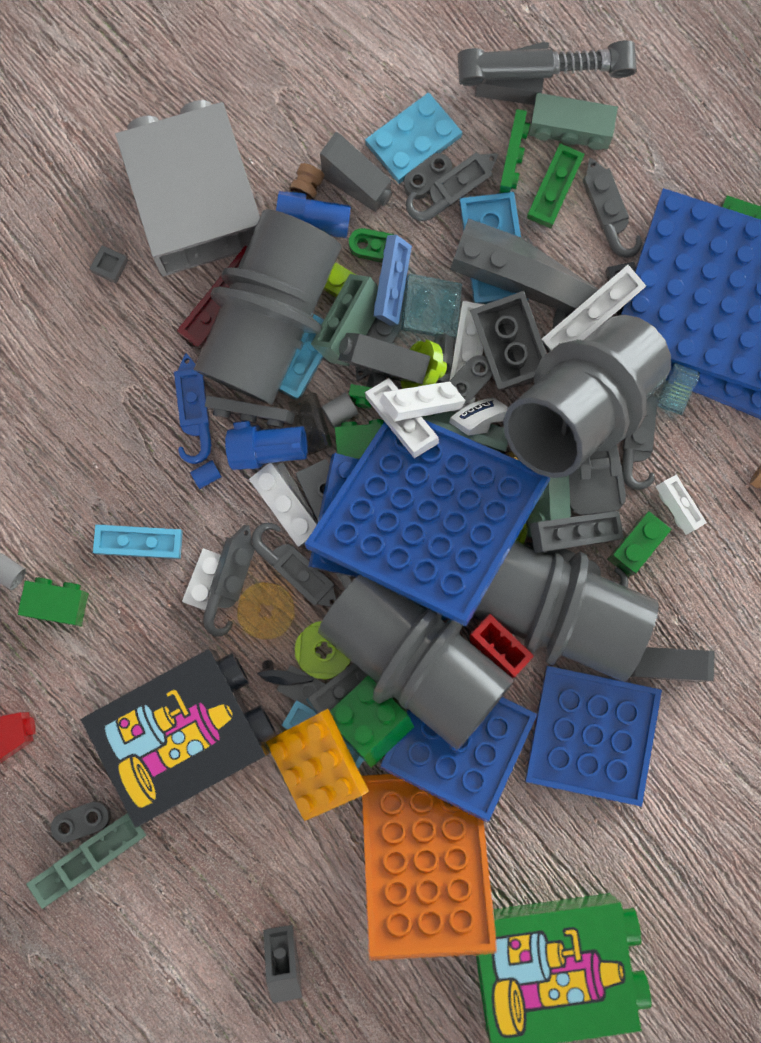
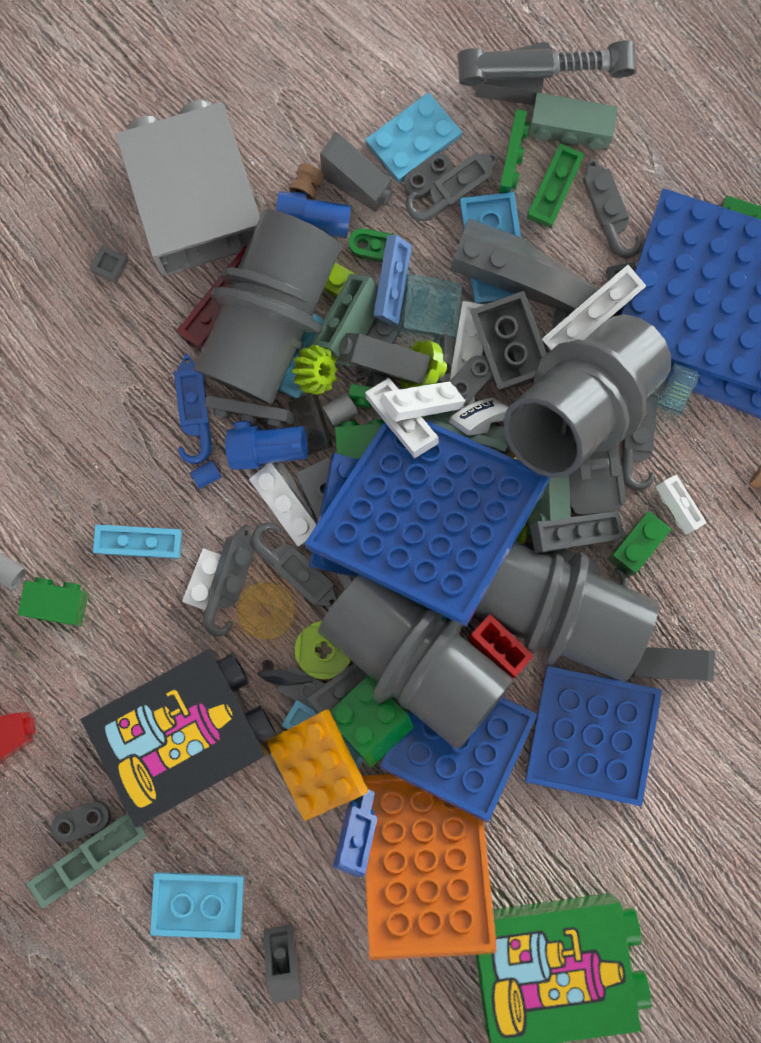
(197, 905): none -> medium azure plate
(314, 369): none -> lime gear
(356, 836): none -> hinge

